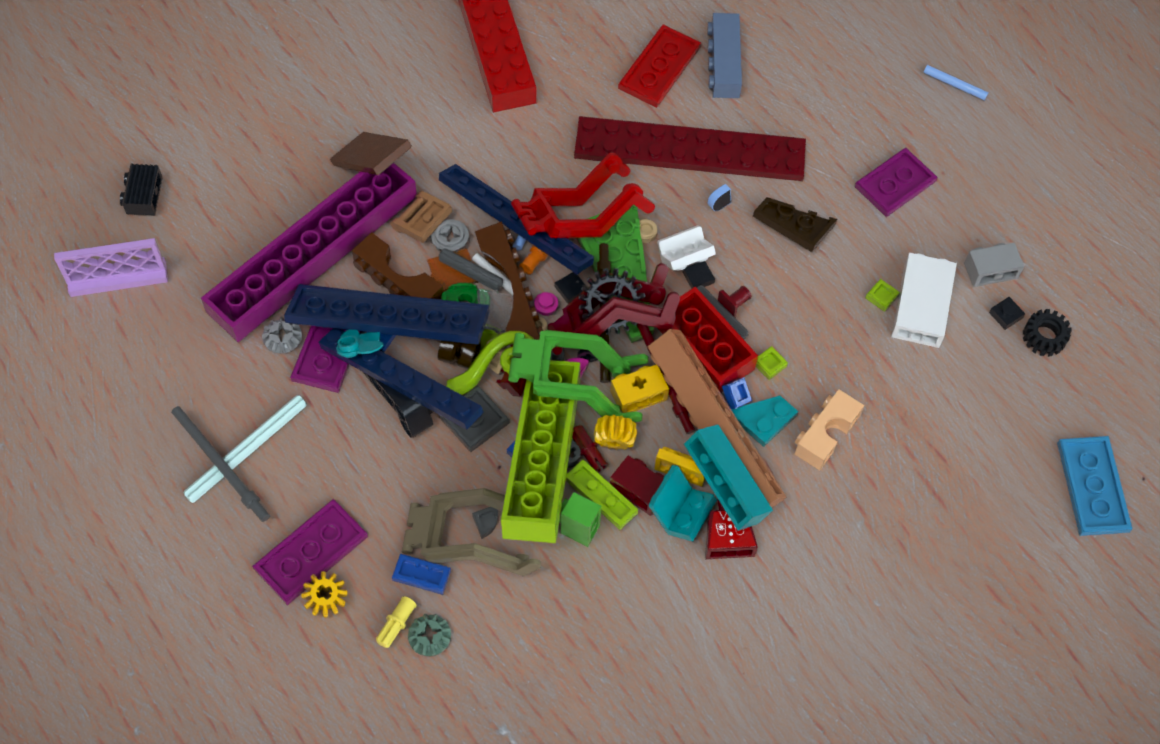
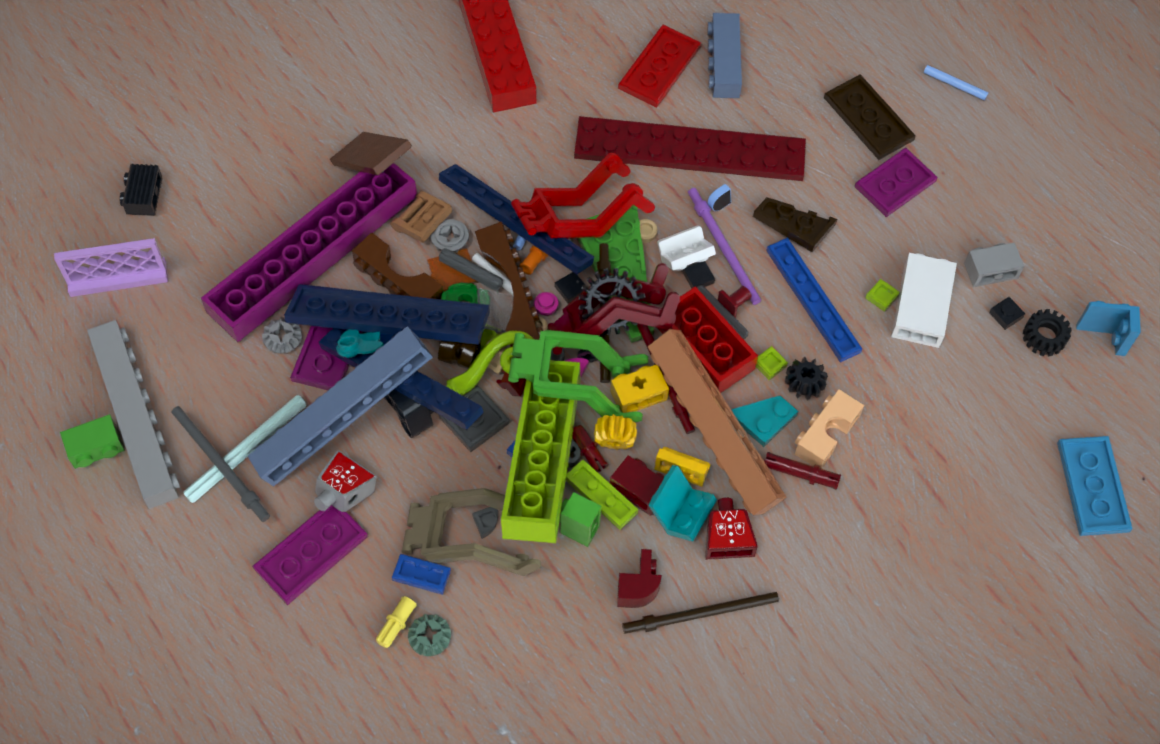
(92, 441): none -> bright green brick
(132, 414): none -> light grey brick
(322, 603): yellow gear -> none
(339, 406): none -> sand blue brick
(343, 484): none -> torso
(640, 588): none -> dark red brick
(650, 623): none -> dark brown bar
(703, 210): none -> medium lavender bar
(728, 477): teal brick -> none
(737, 393): blue tile -> none
(803, 471): none -> dark red pin
(806, 378): none -> black gear
(814, 300): none -> blue tile
(869, 117): none -> dark brown tile
(1116, 319): none -> dark azure bracket

